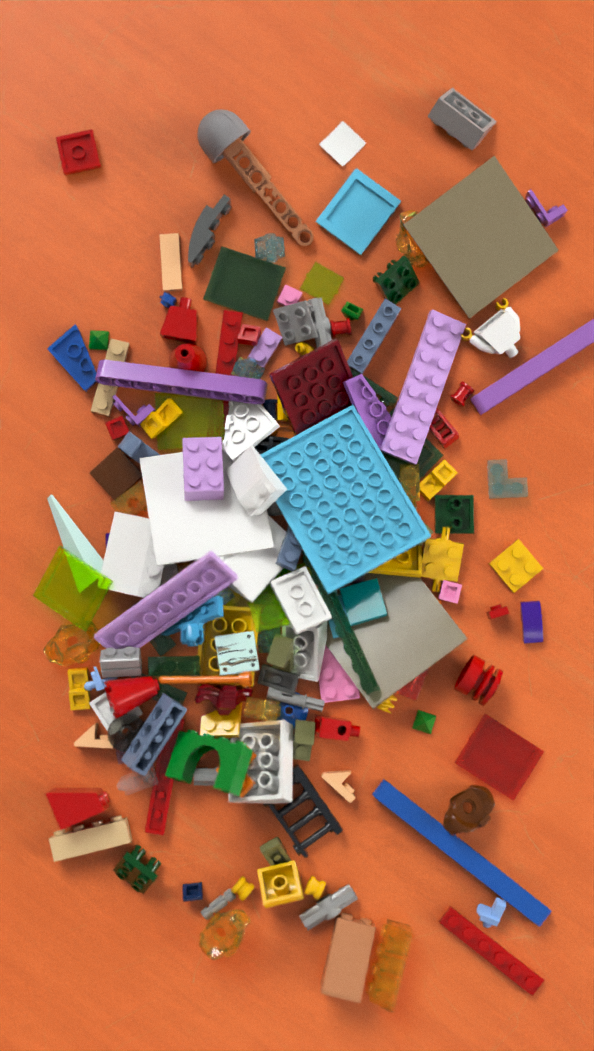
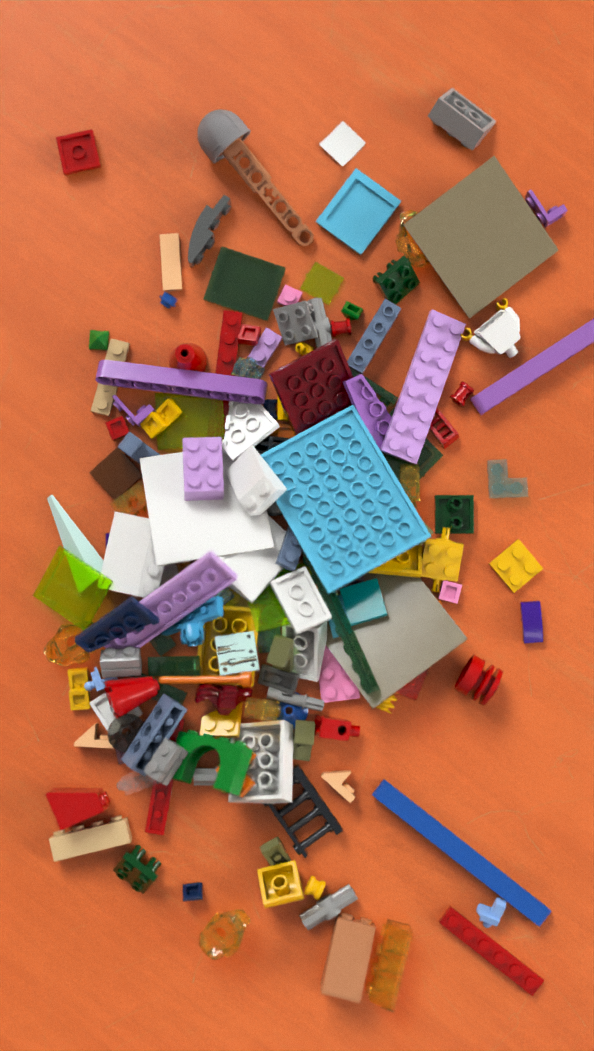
(74, 357): blue wing -> none
(116, 624): none -> dark blue wing
(165, 761): none -> light grey brick
(181, 323): red torso -> none
(219, 903): light grey axle -> none
(242, 888): yellow wheel -> none
(269, 247): clear light blue brick -> none
(424, 722): green slope -> none
(437, 480): yellow slope -> none
(459, 821): reddish brown piece -> none
(497, 611): red plate -> none
(499, 757): clear red piece -> none

